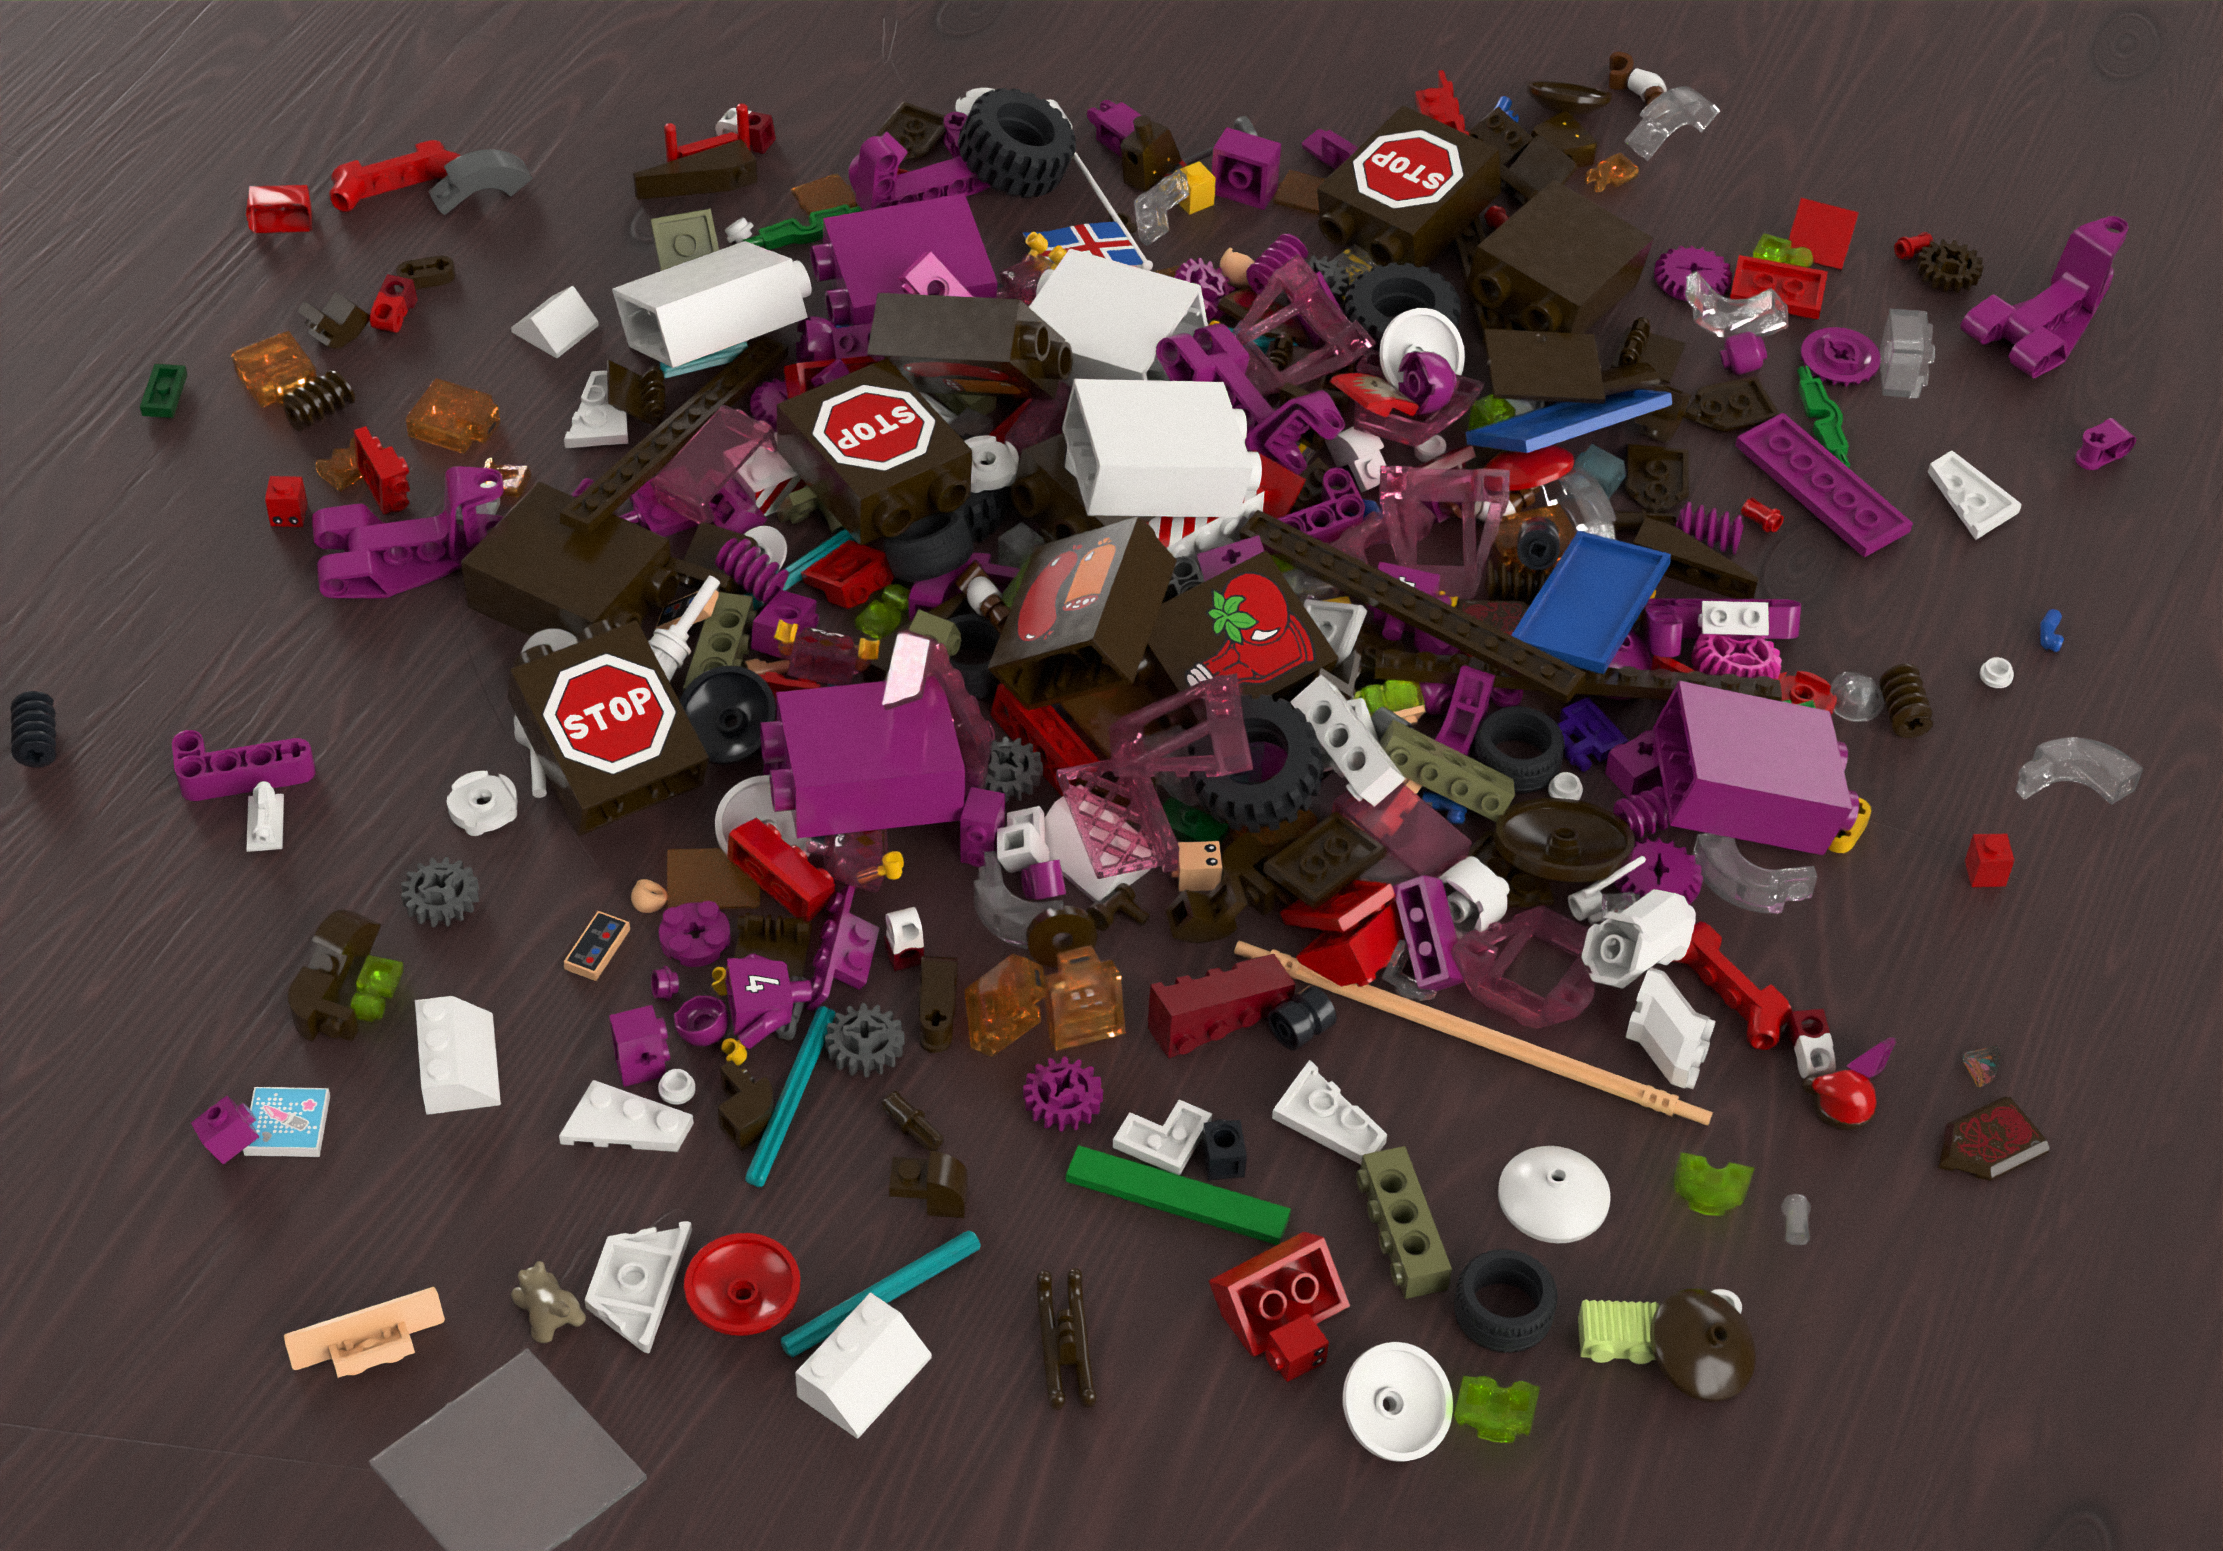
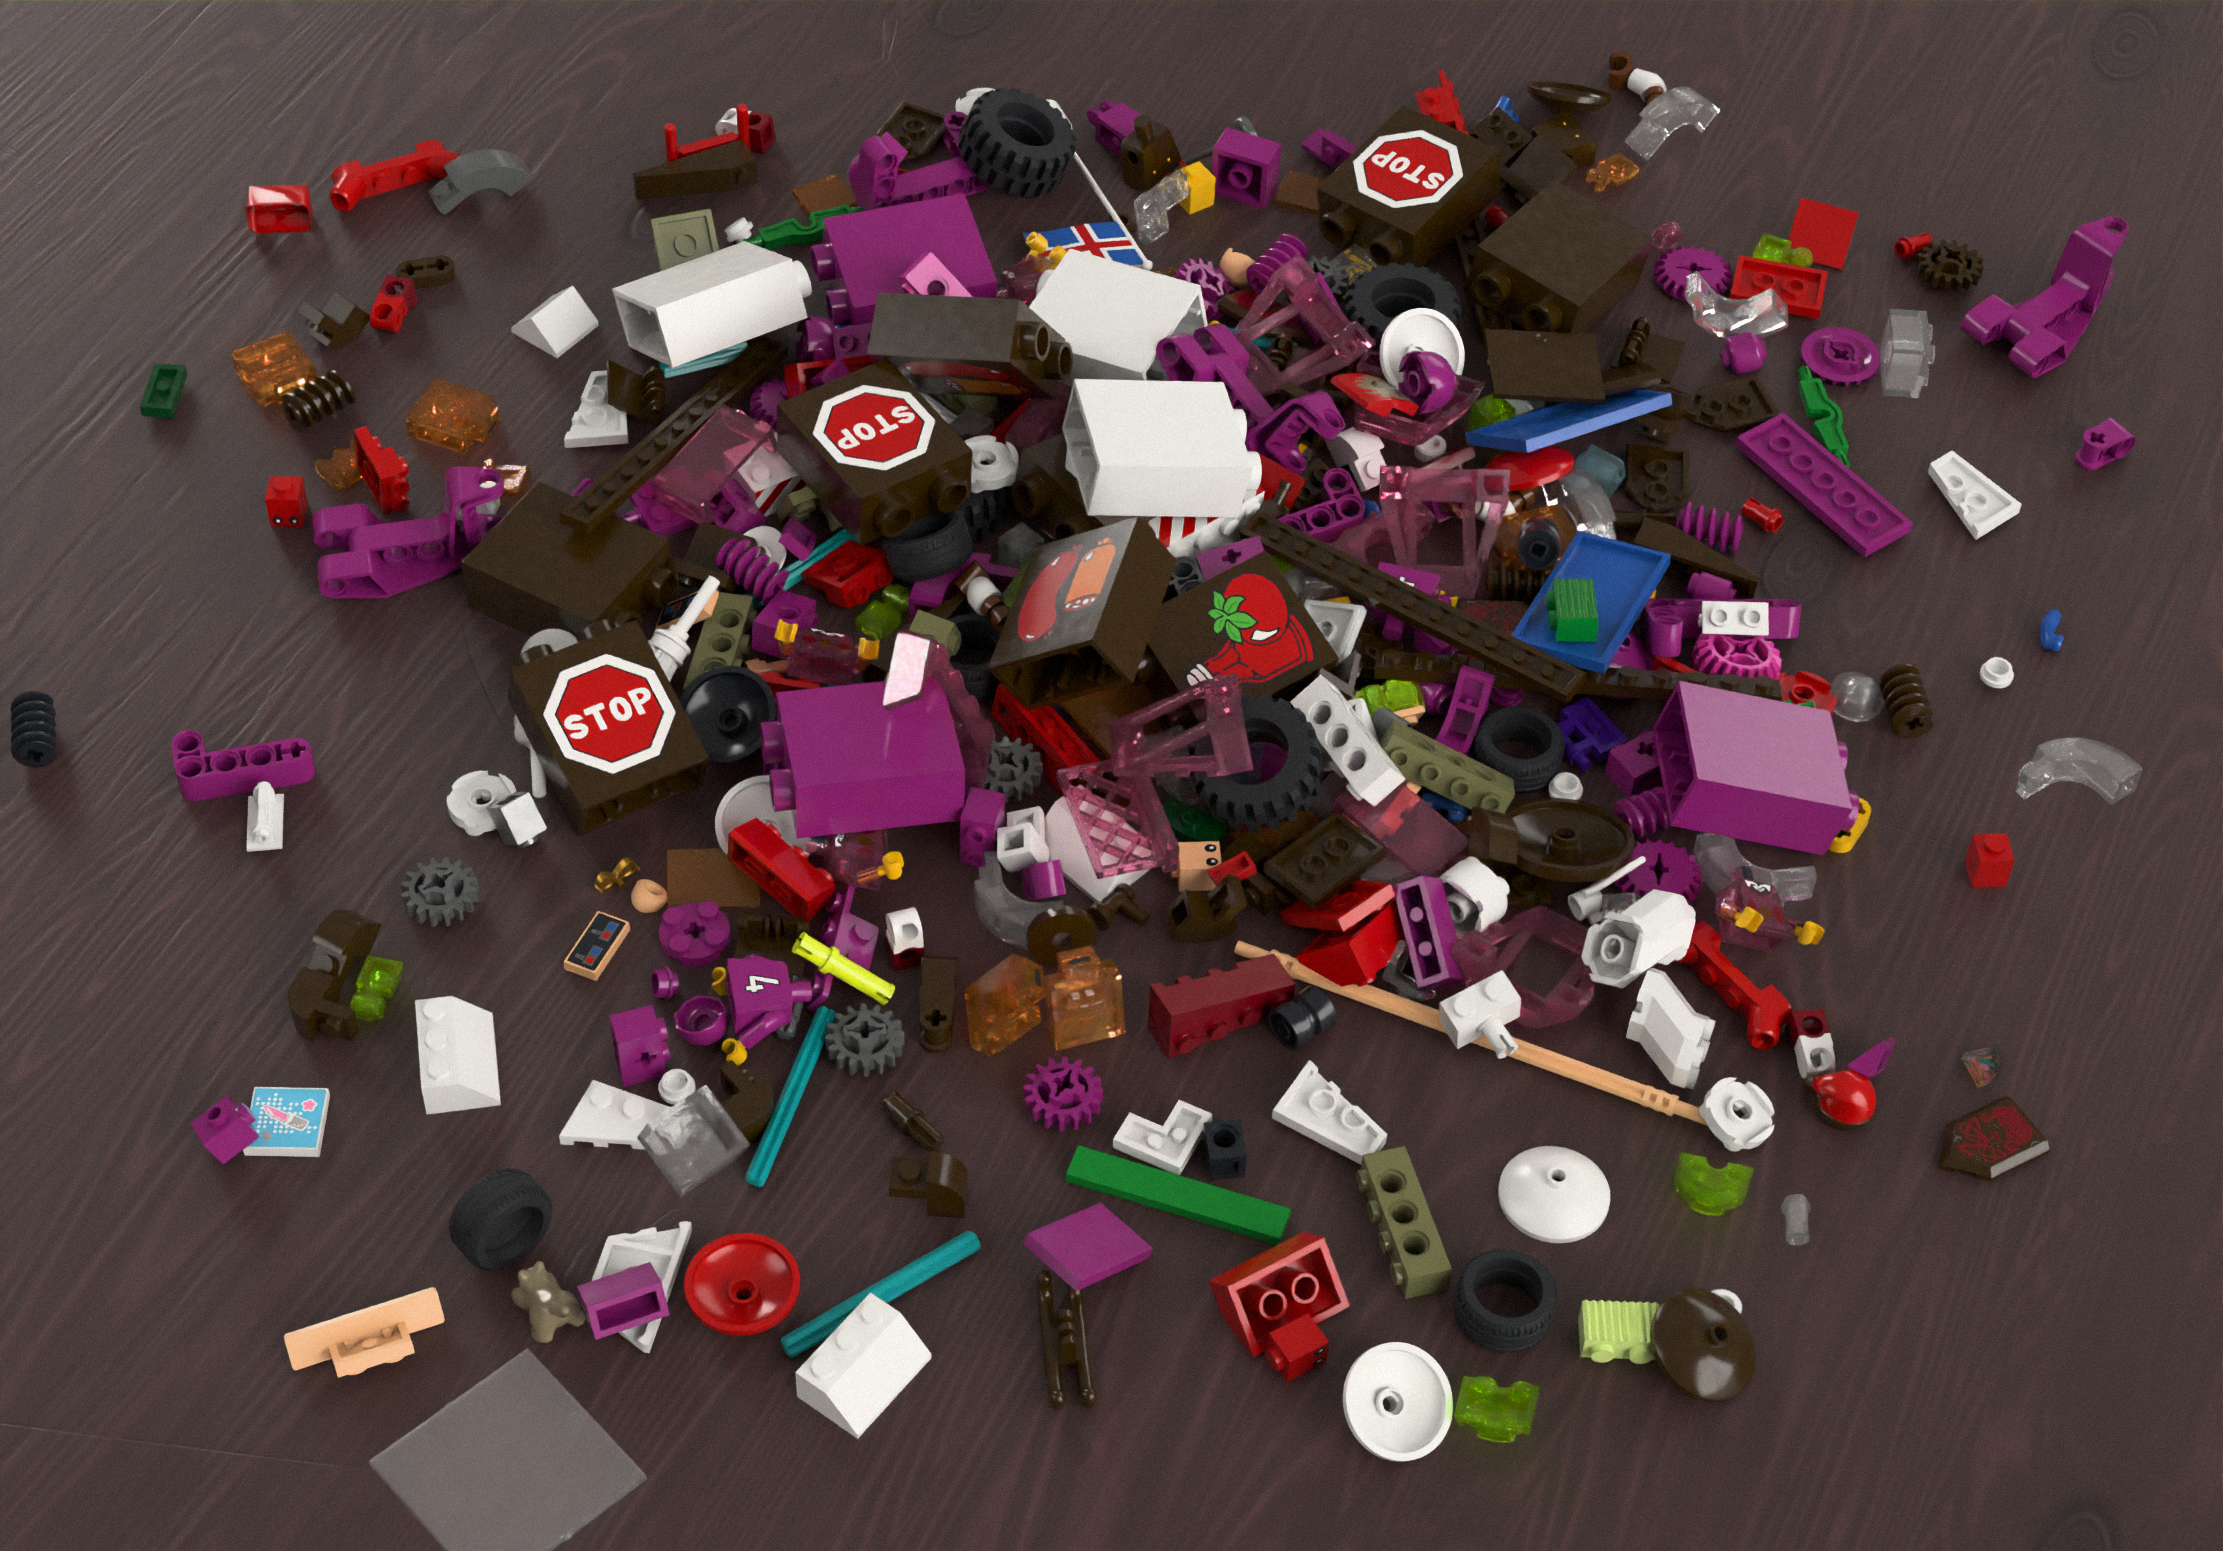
(500, 1219): none -> black tyre
(517, 819): none -> brick
(623, 869): none -> pearl gold piece
(623, 1300): none -> magenta brick
(693, 1140): none -> clear brick
(797, 538): none -> magenta tile
(831, 961): none -> neon yellow pin
(1088, 1246): none -> magenta tile
(1239, 866): none -> red piece
(1275, 507): none -> dark brown piece
(1481, 1012): none -> white brick
(1490, 836): none -> dark brown brick
(1572, 610): none -> green brick
(1667, 235): none -> clear pink tile
(1709, 587): none -> magenta brick
(1726, 1125): none -> white plate
(1755, 918): none -> clear pink torso

